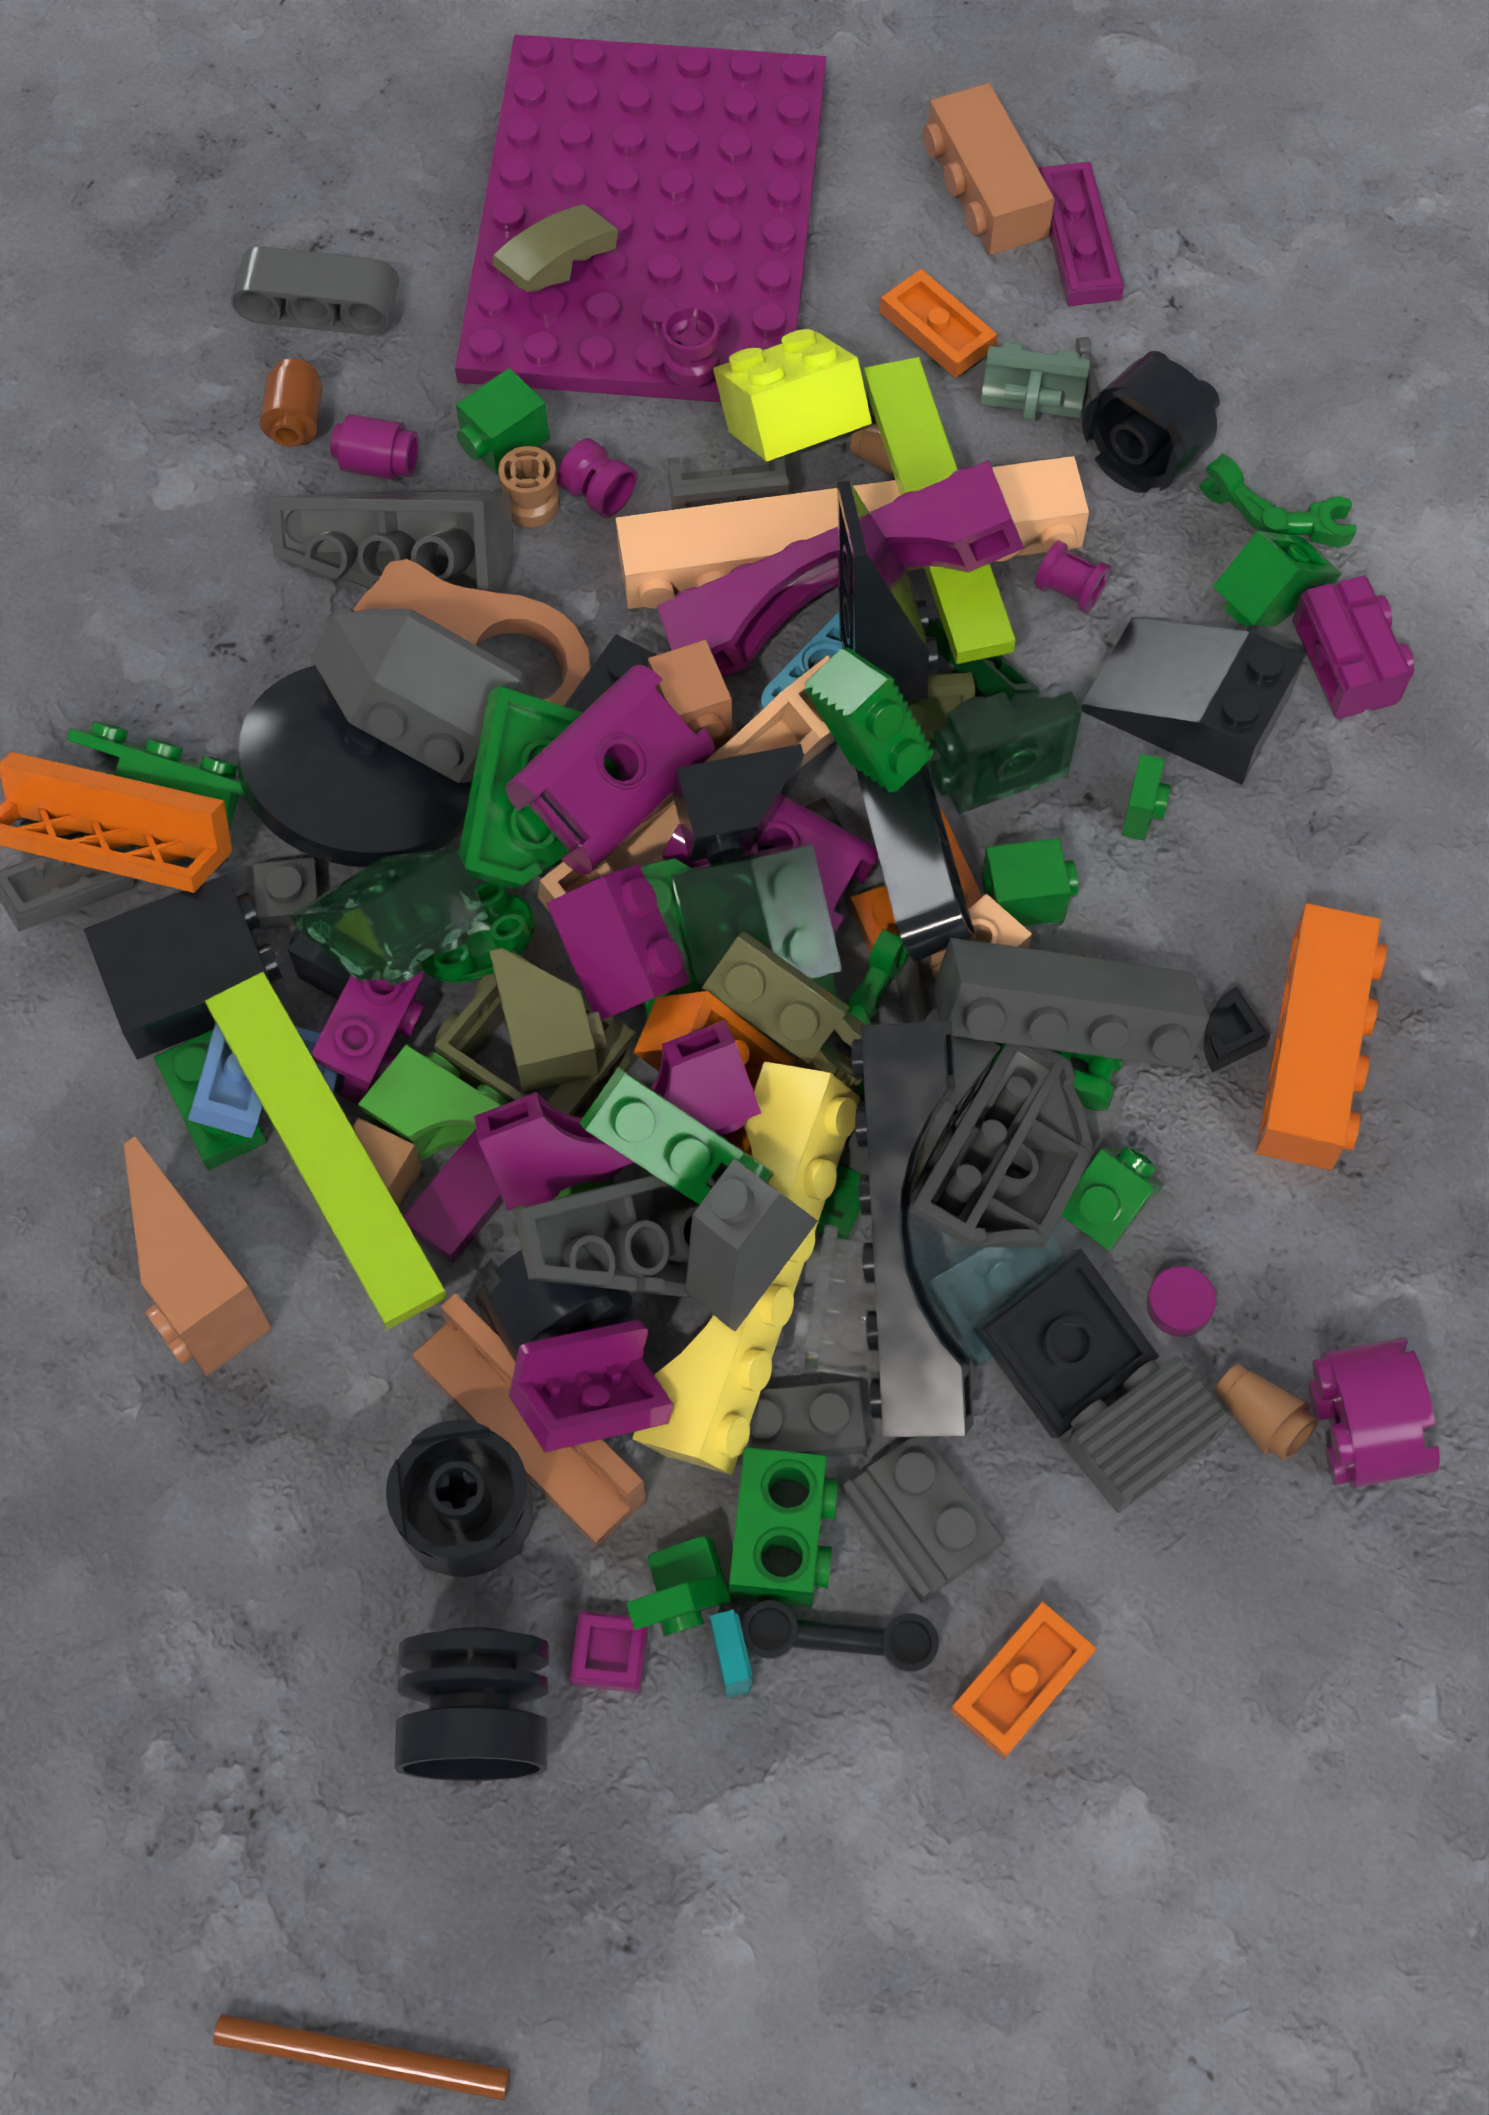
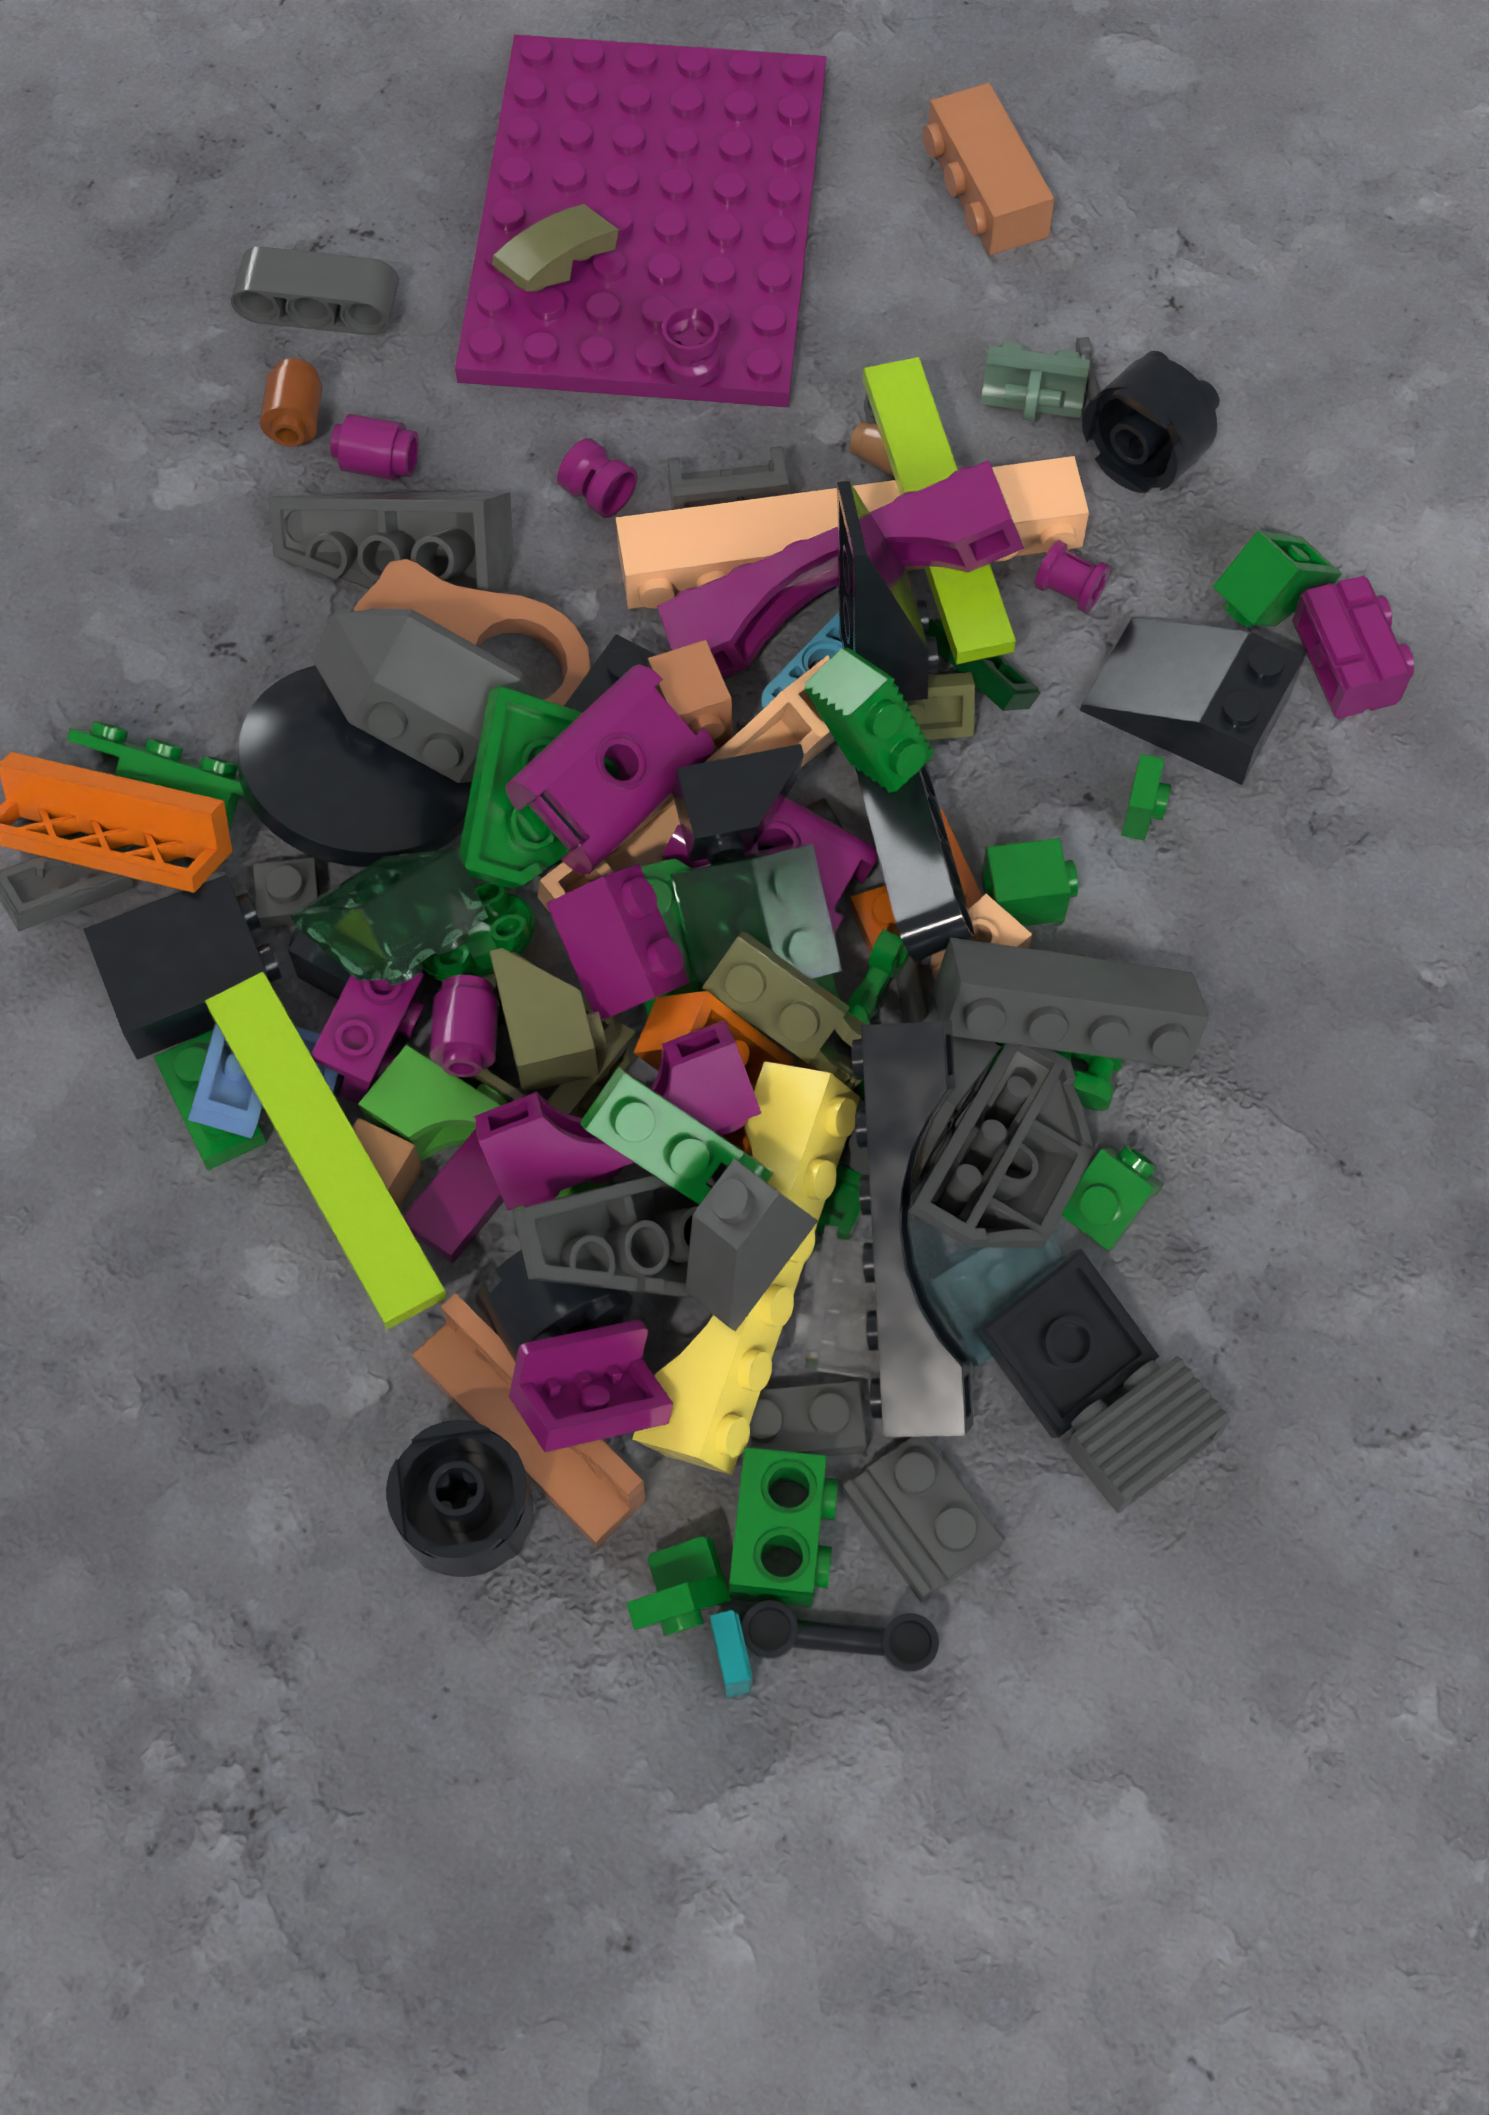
(197, 1293): nougat slope -> none
(362, 2057): dark orange bar -> none
(464, 1026): none -> magenta brick
(472, 1719): black wheel -> none
(501, 418): green brick -> none
(531, 480): medium nougat wheel -> none
(608, 1653): magenta tile -> none
(792, 394): neon yellow brick -> none
(938, 323): orange plate -> none
(1001, 751): clear green plate -> none
(1023, 1680): orange plate -> none
(1081, 236): magenta tile -> none
(1181, 1301): magenta tile -> none
(1227, 484): green piece -> none
(1232, 1031): black tile -> none
(1268, 1413): medium nougat cone -> none
(1320, 1038): orange brick -> none
(1375, 1413): magenta brick -> none

